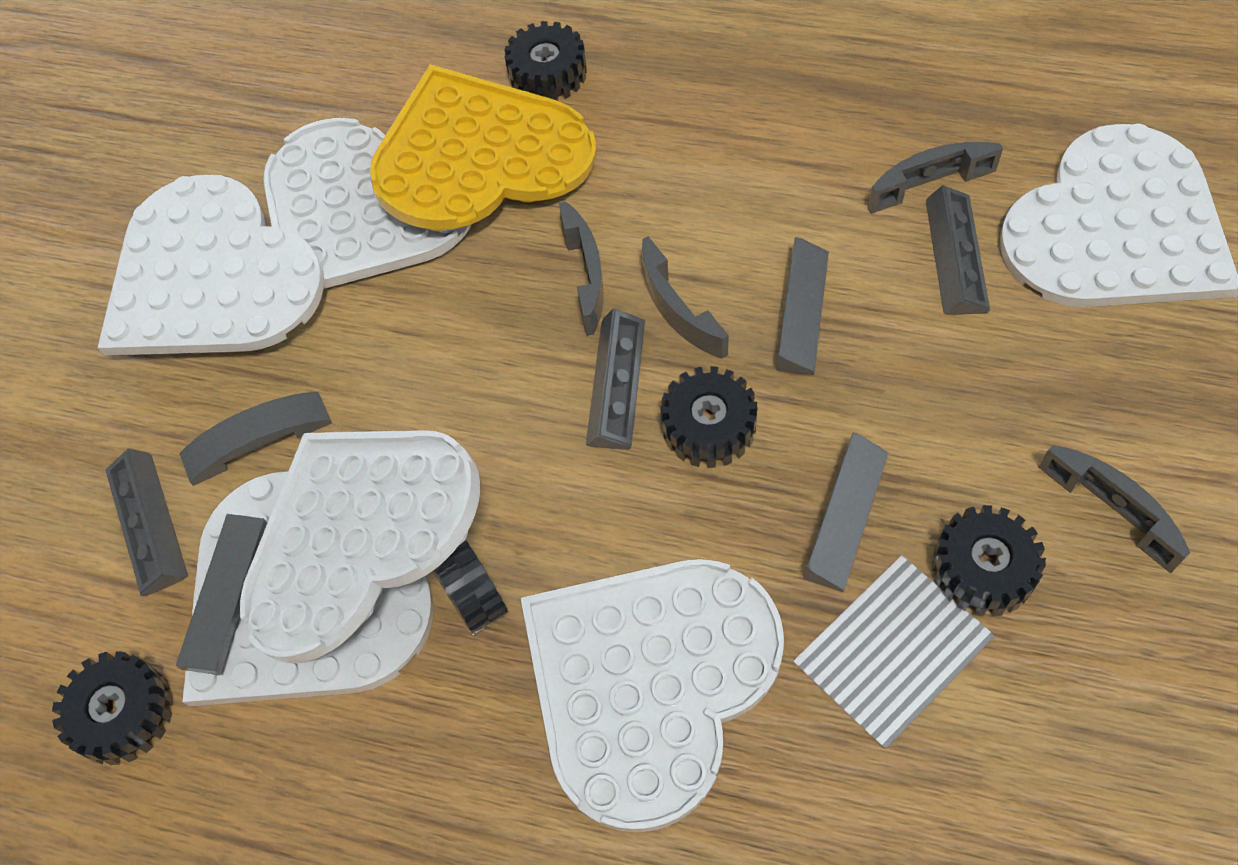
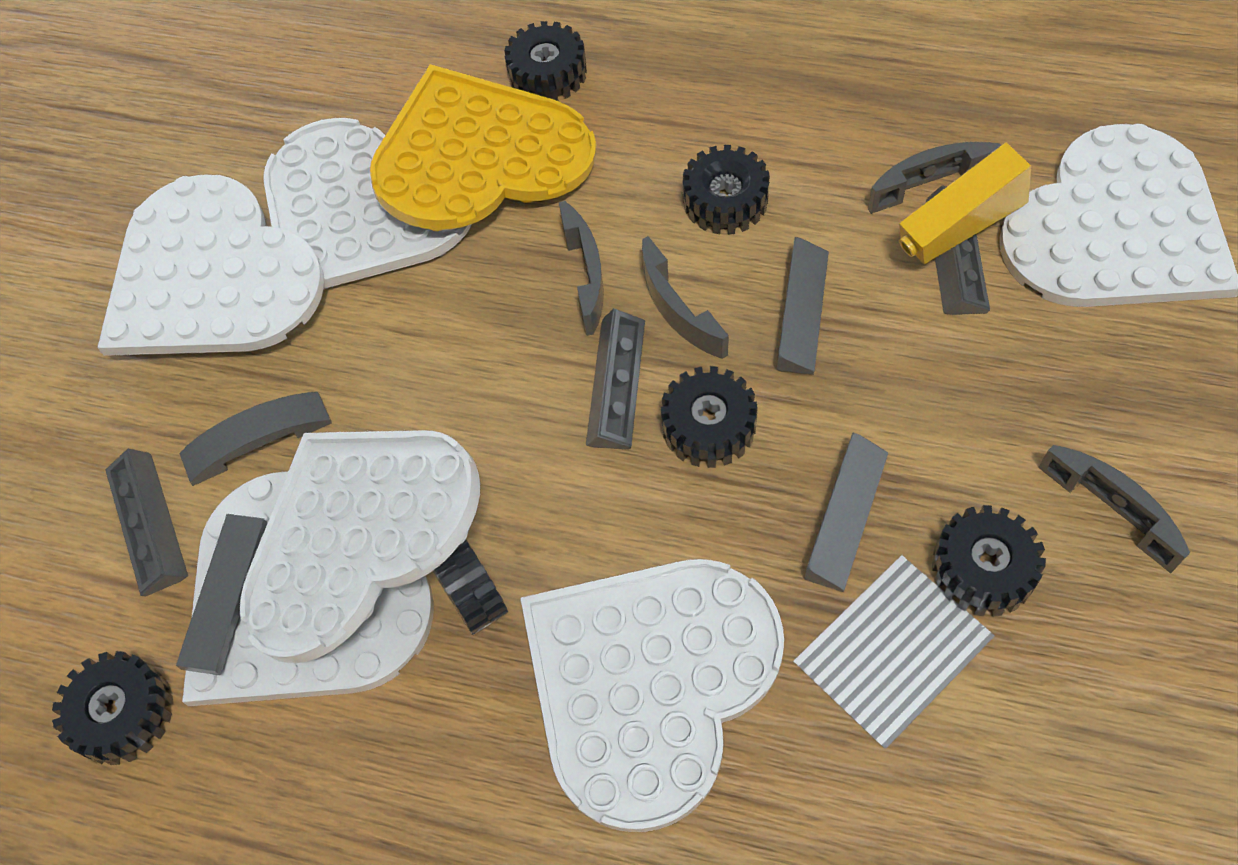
(736, 174): none -> black bush
(968, 205): none -> yellow slope

